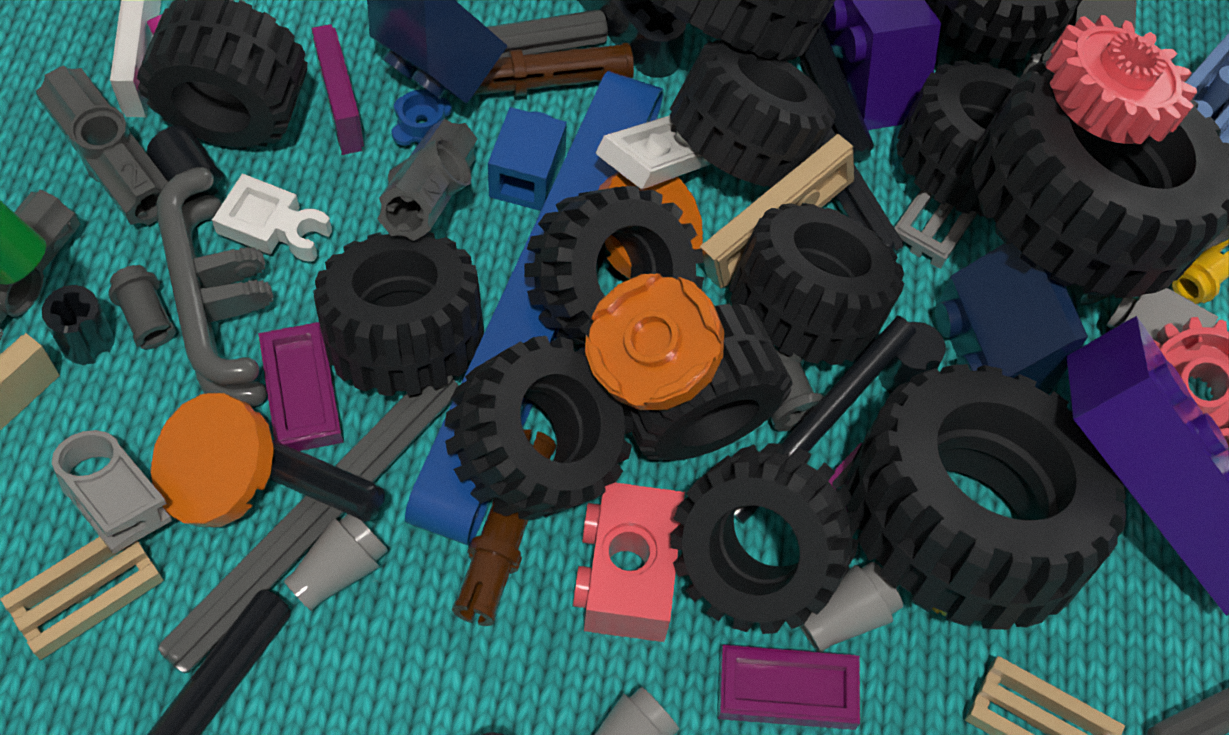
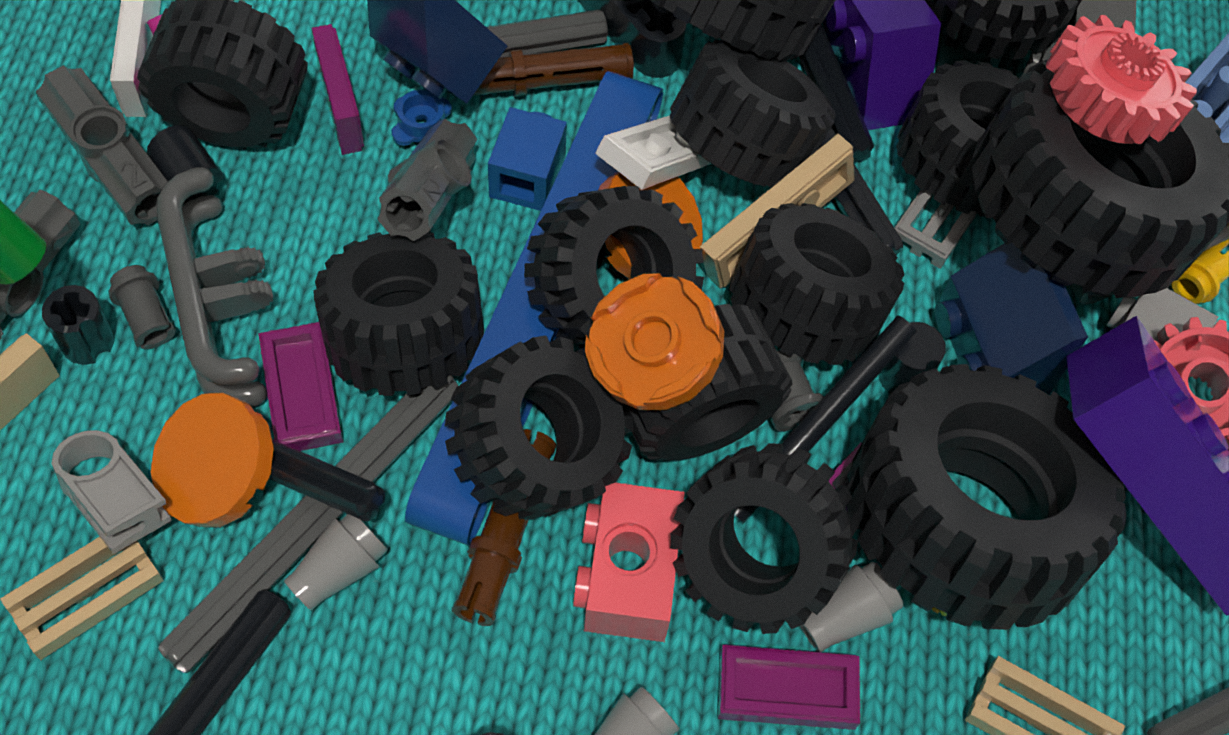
(266, 214): white plate -> none

